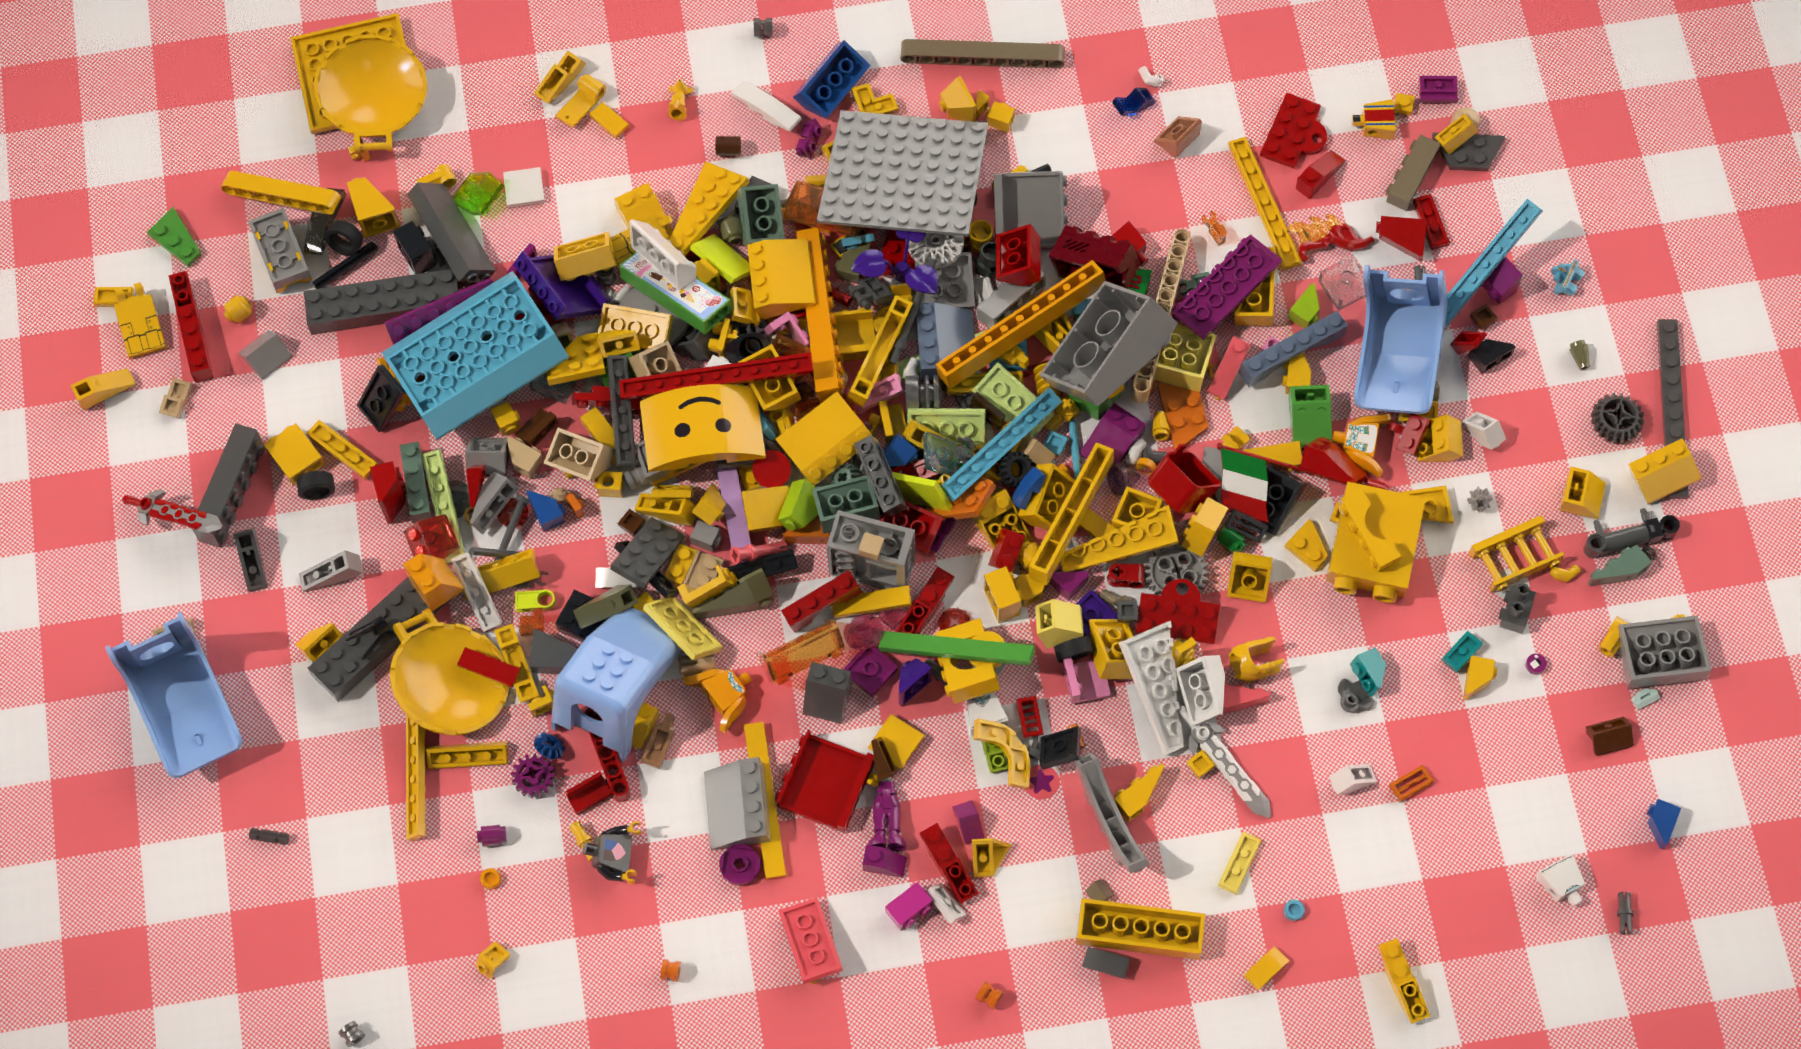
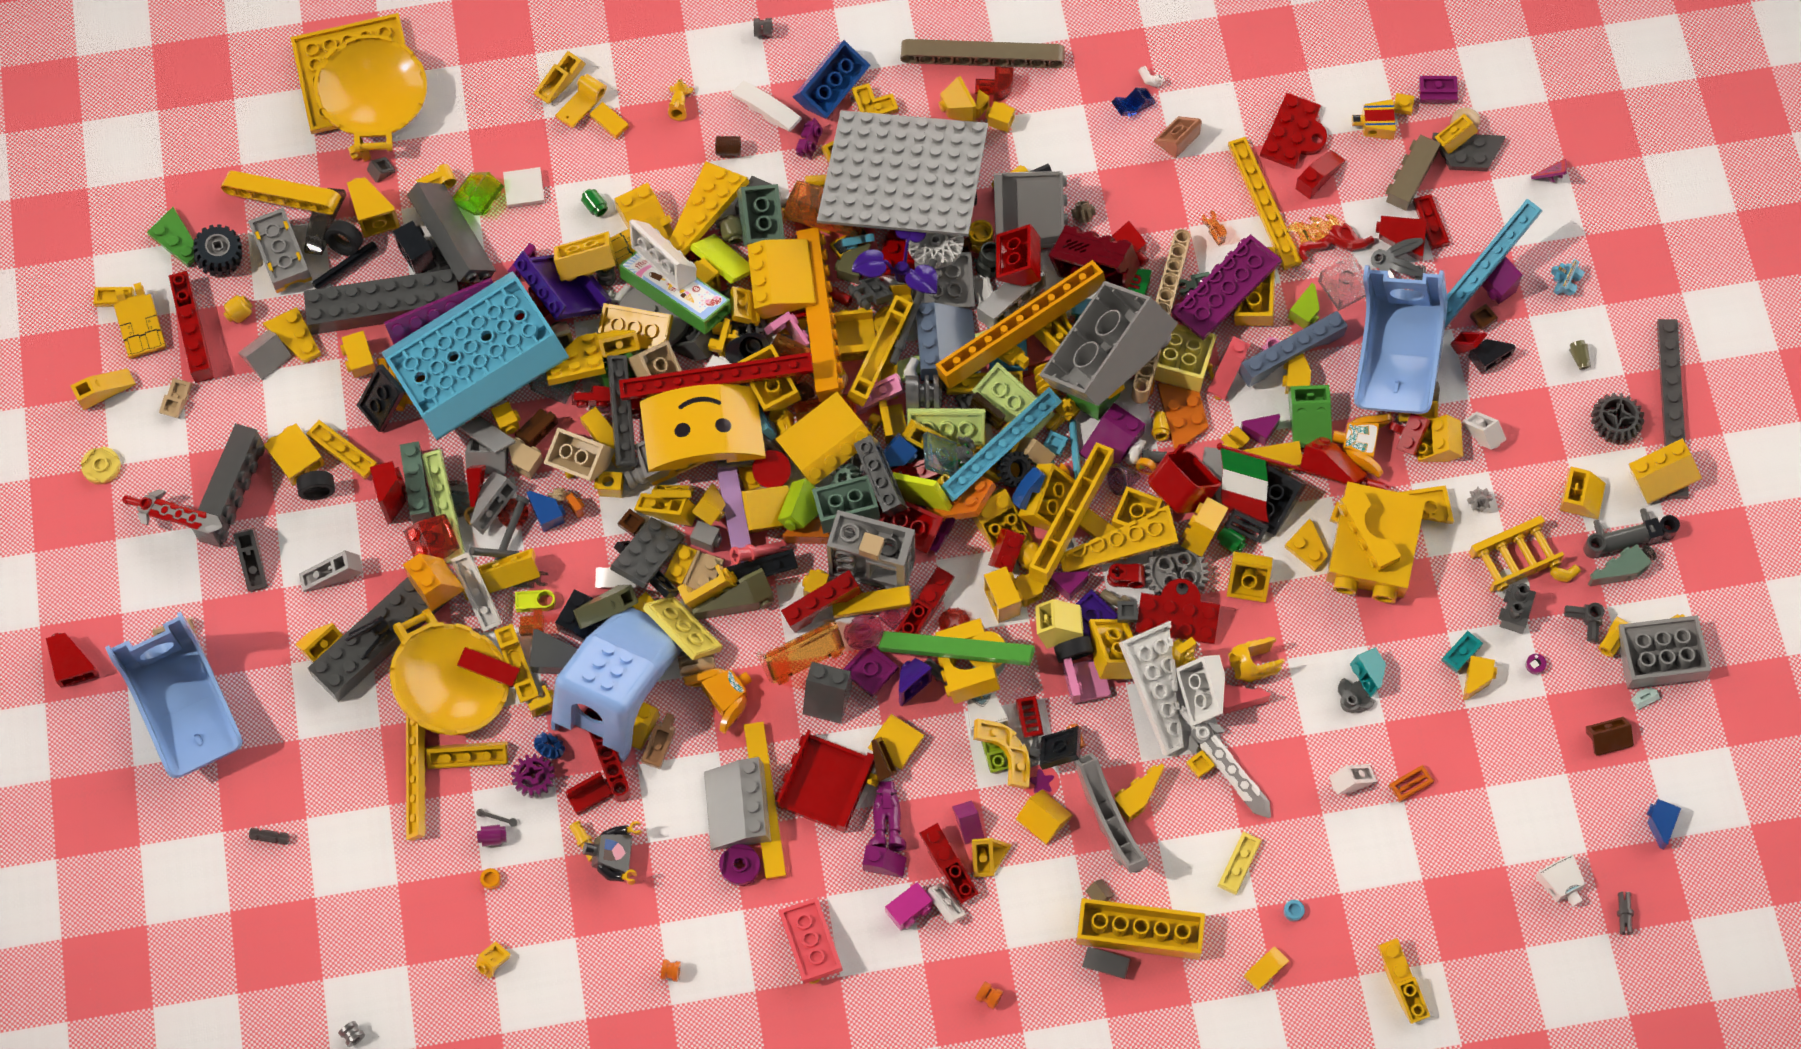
(68, 661): none -> red slope
(100, 465): none -> light yellow tile
(217, 250): none -> black wheel
(294, 334): none -> yellow wing
(358, 354): none -> yellow brick
(380, 169): none -> dark grey slope
(487, 434): none -> light grey piece
(512, 822): none -> dark grey hinge
(594, 202): none -> green brick
(814, 580): none -> yellow brick
(1000, 86): none -> clear red brick
(1043, 816): none -> yellow slope
(1083, 212): none -> dark tan gear
(1261, 428): none -> magenta slope
(1389, 261): none -> dark grey plant
(1557, 169): none -> magenta piece
(1592, 622): none -> dark grey axle

